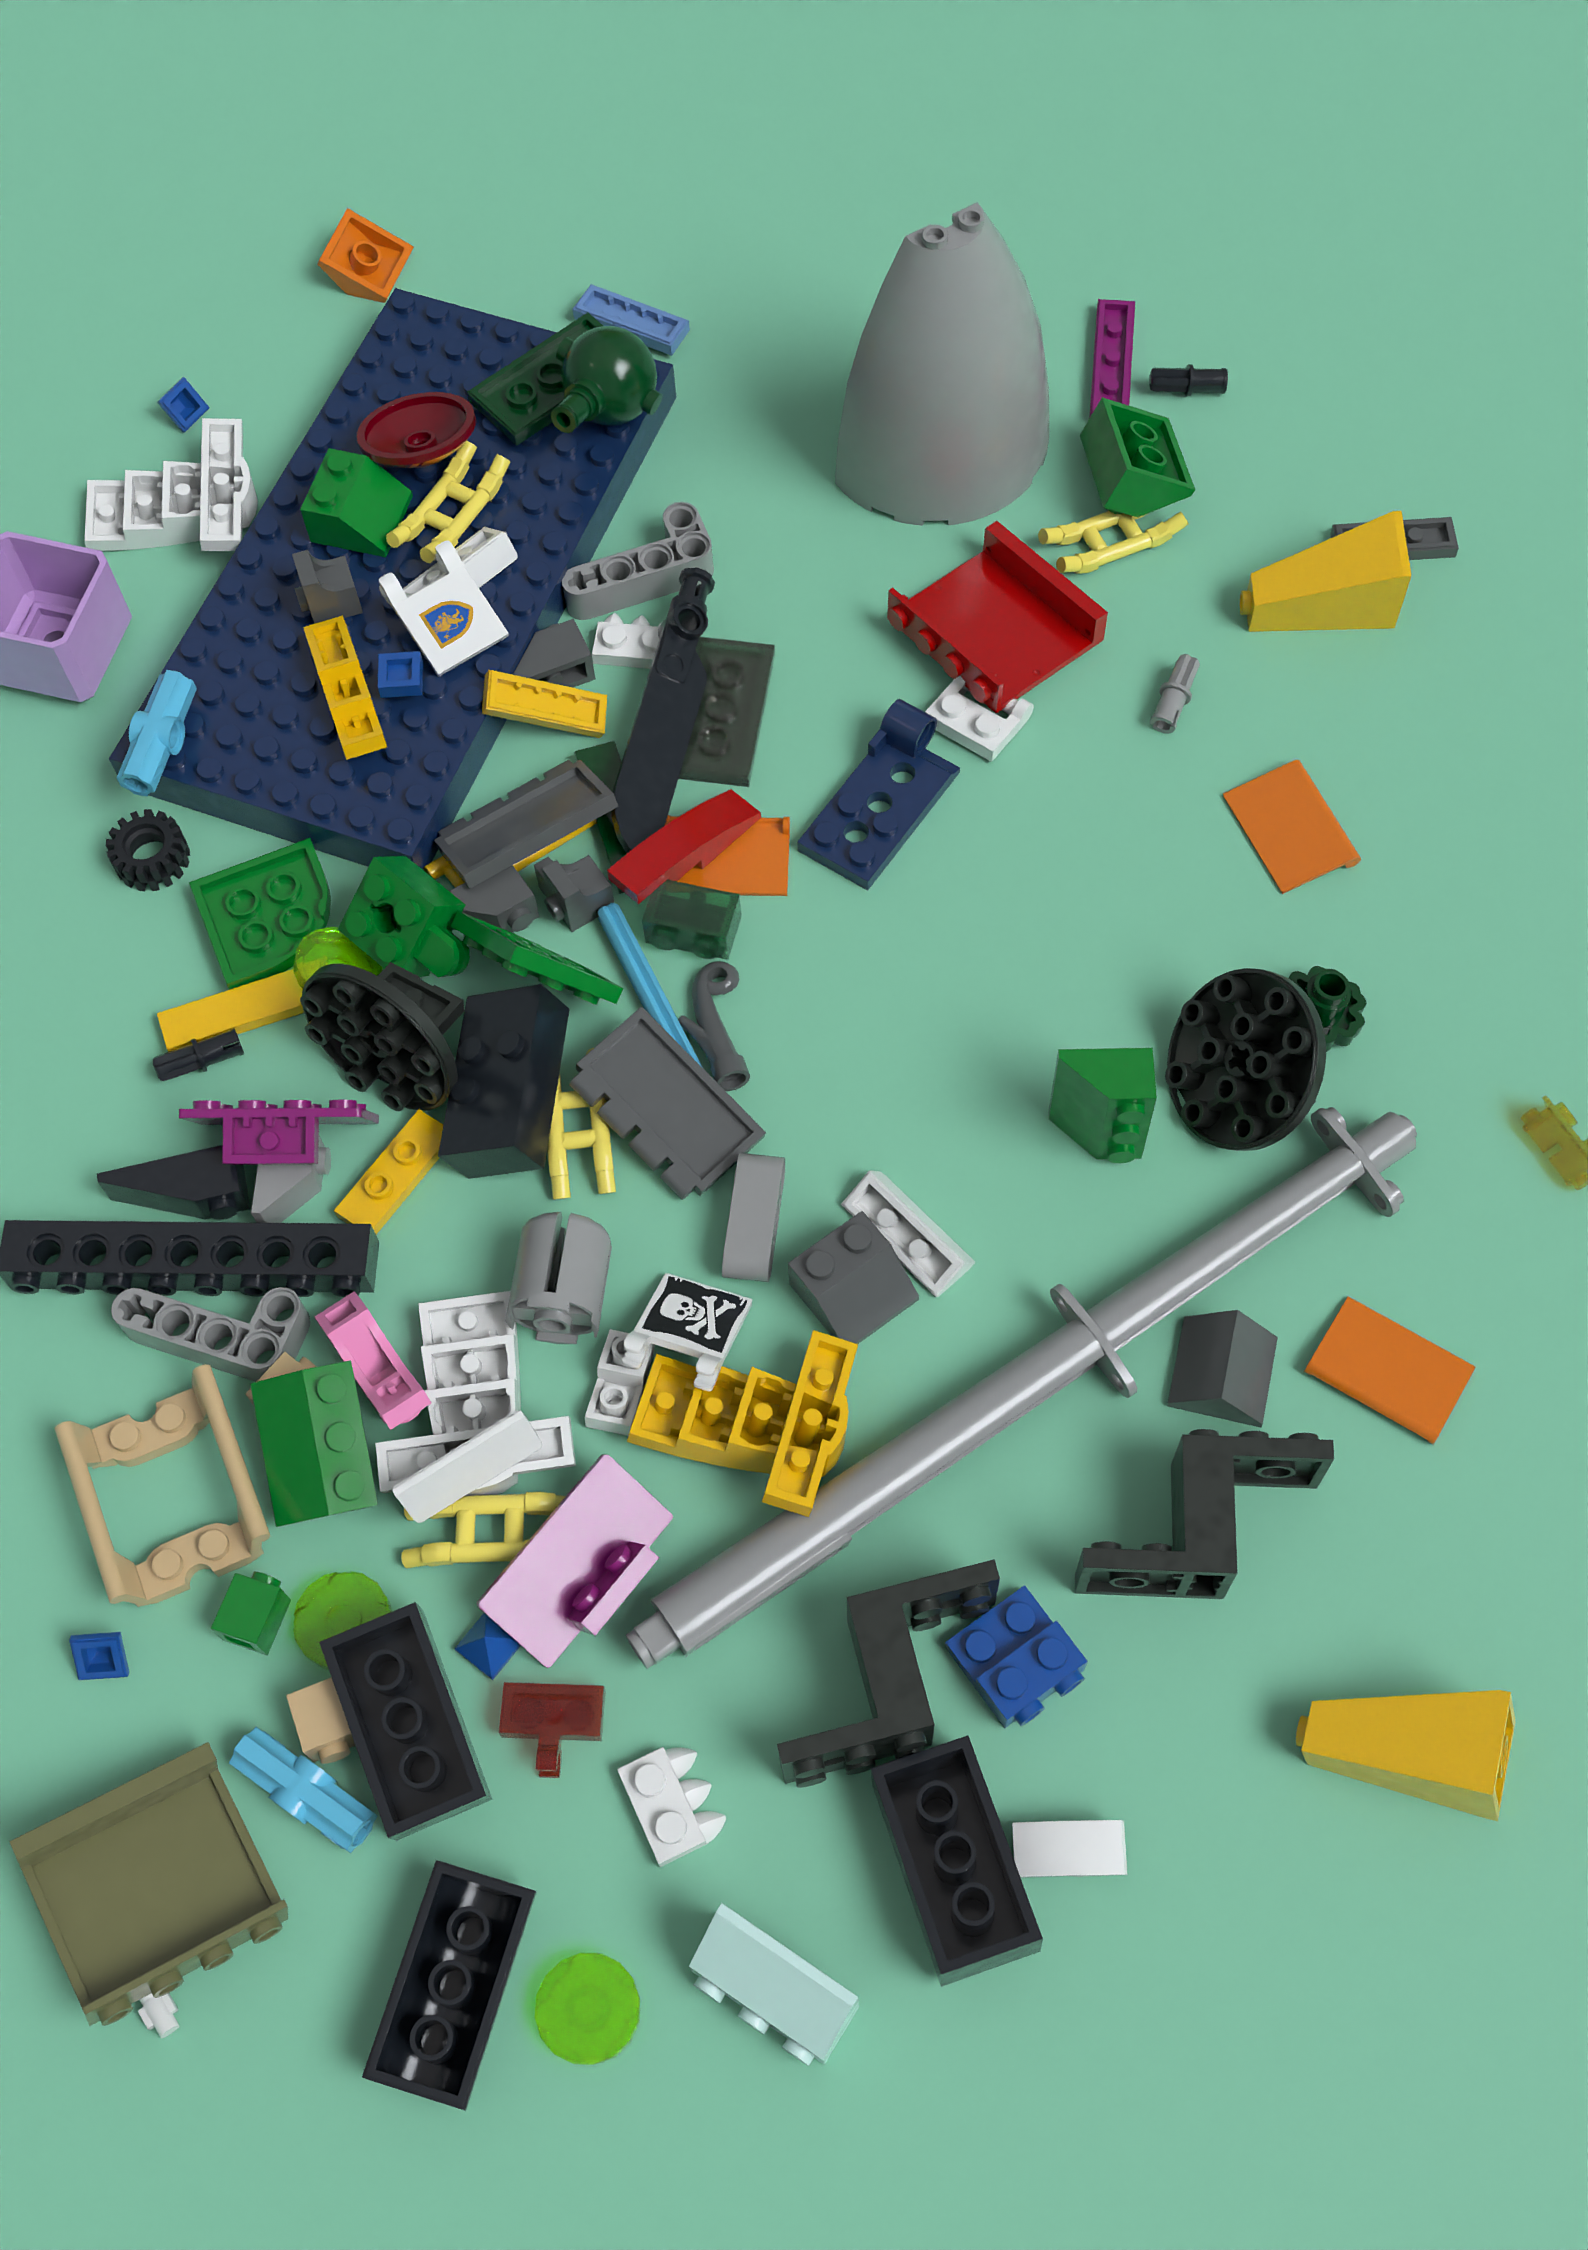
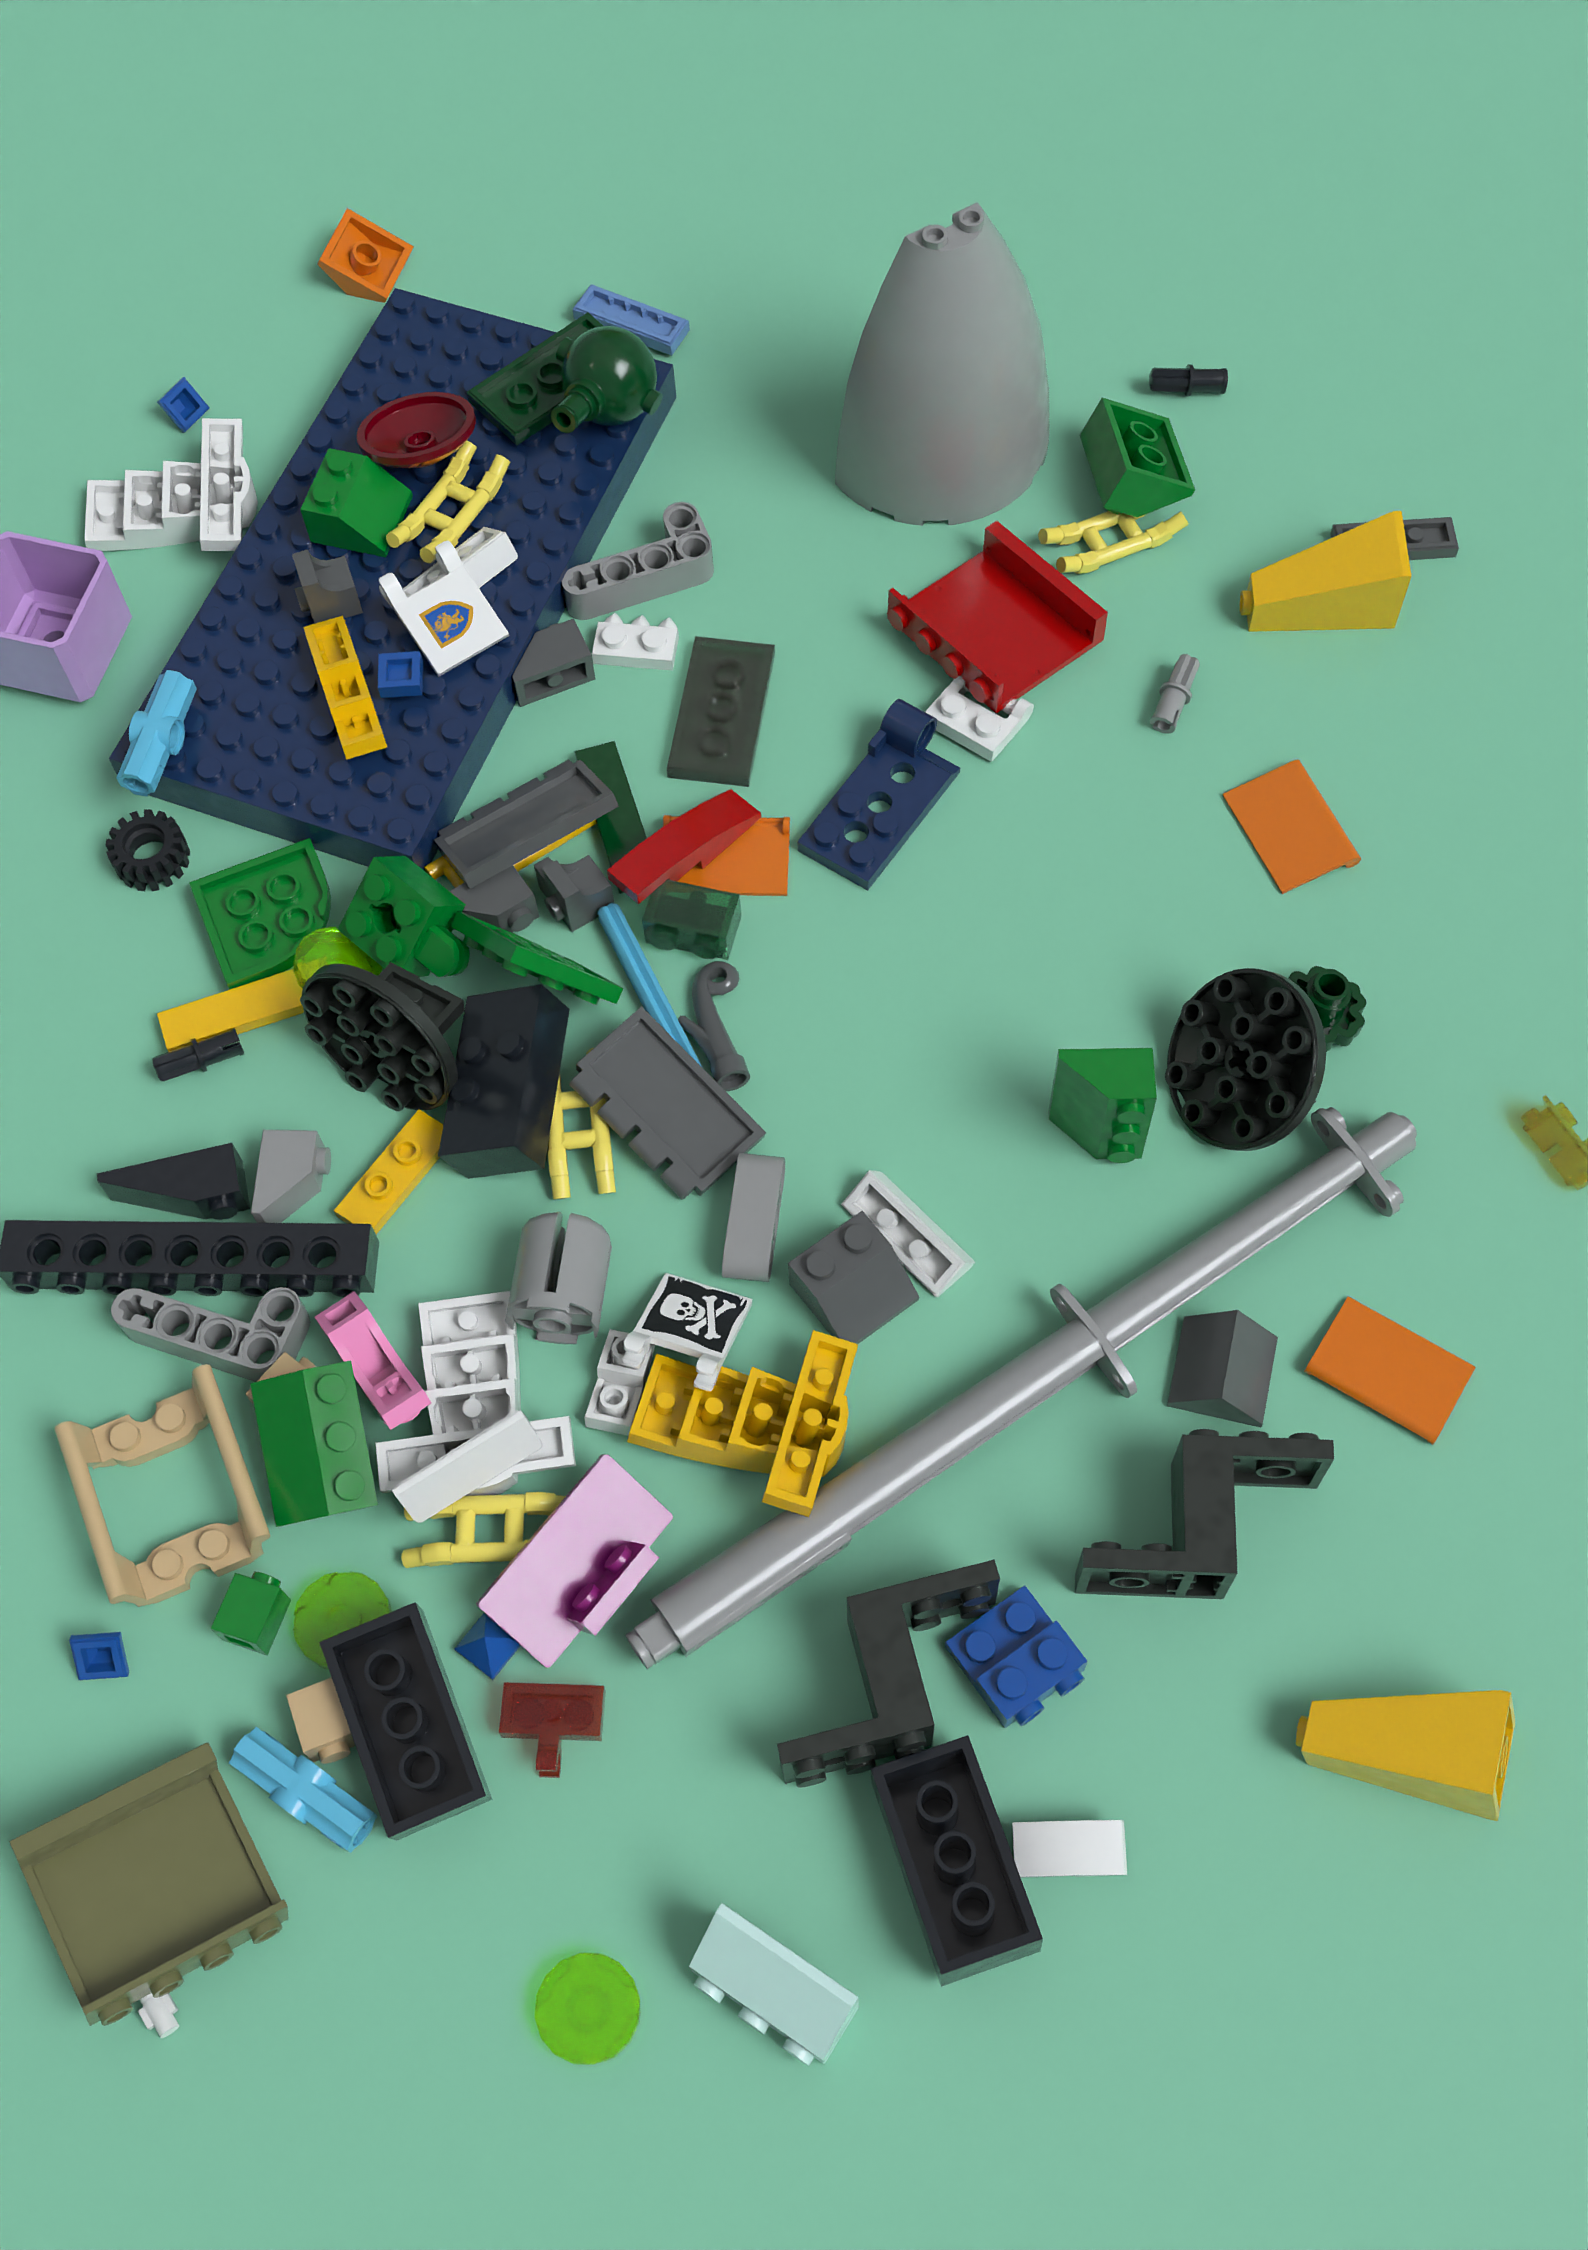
(274, 1135): magenta bracket -> none
(449, 1985): black brick -> none
(544, 704): yellow plate -> none
(664, 716): black piece -> none
(668, 1805): white plate -> none
(1112, 352): magenta tile -> none

